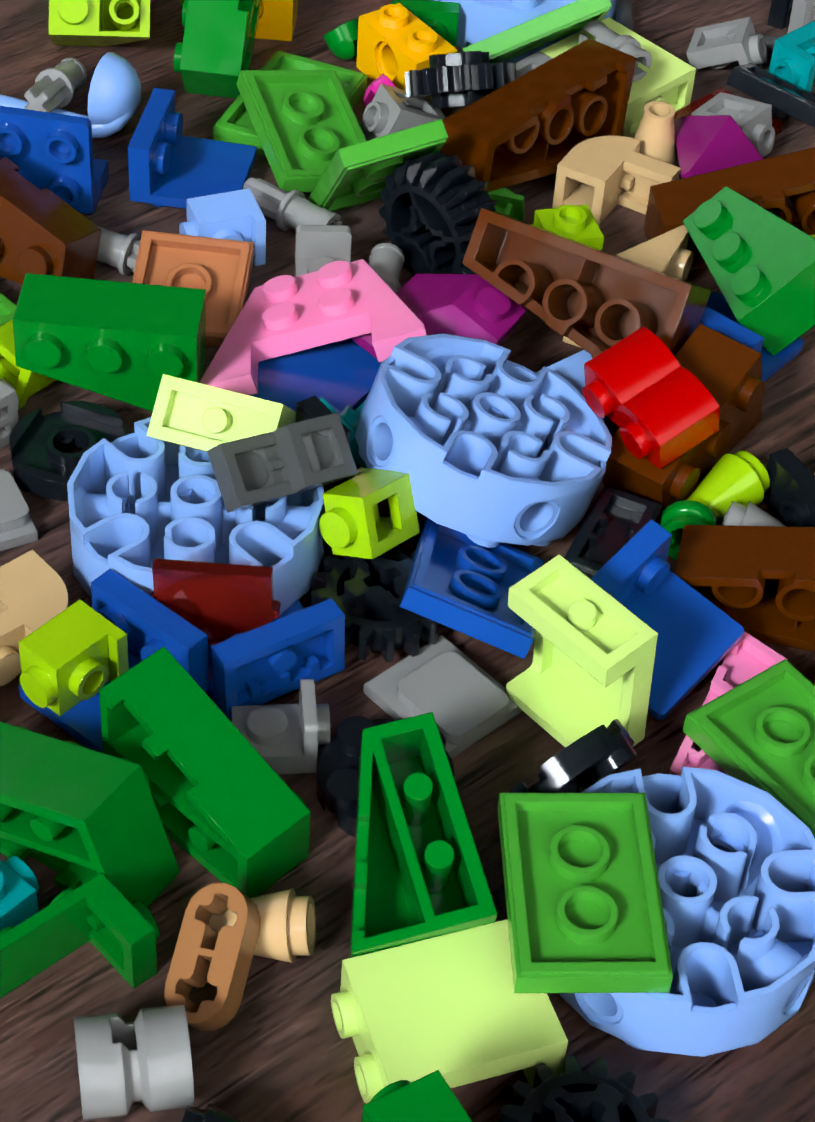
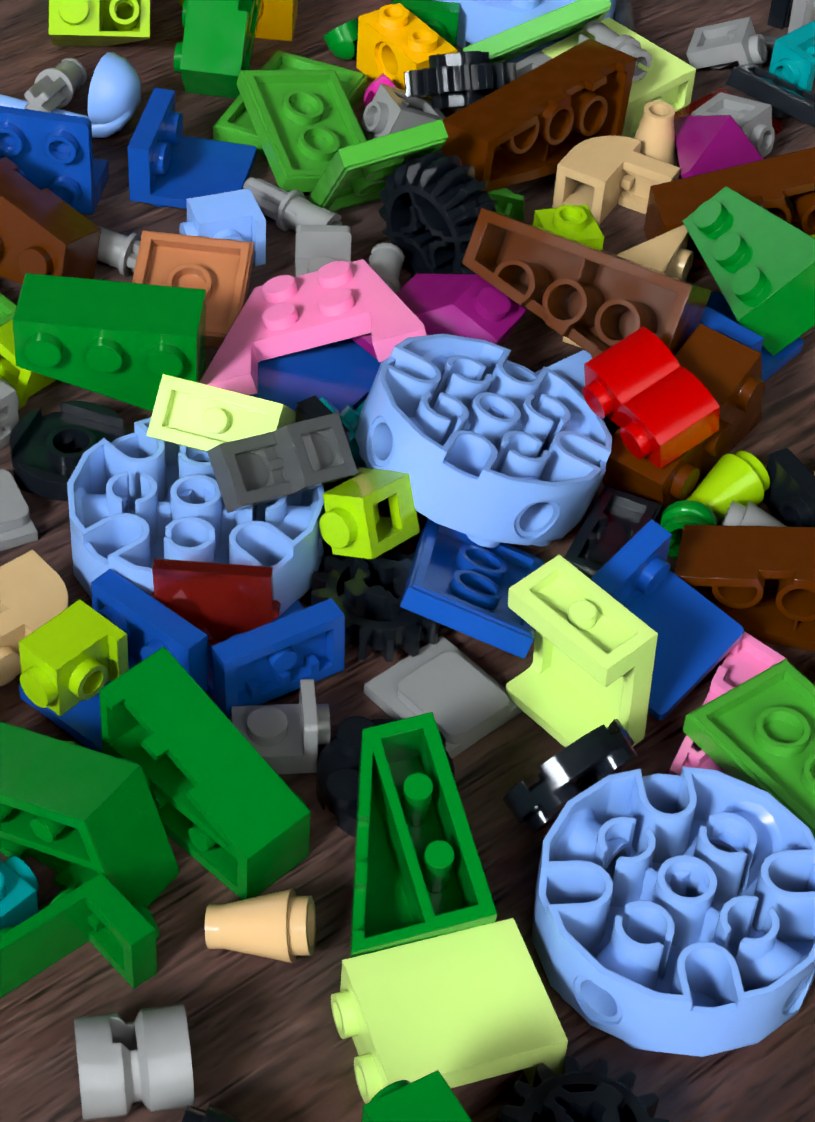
(212, 956): medium nougat beam -> none
(582, 894): bright green tile -> none

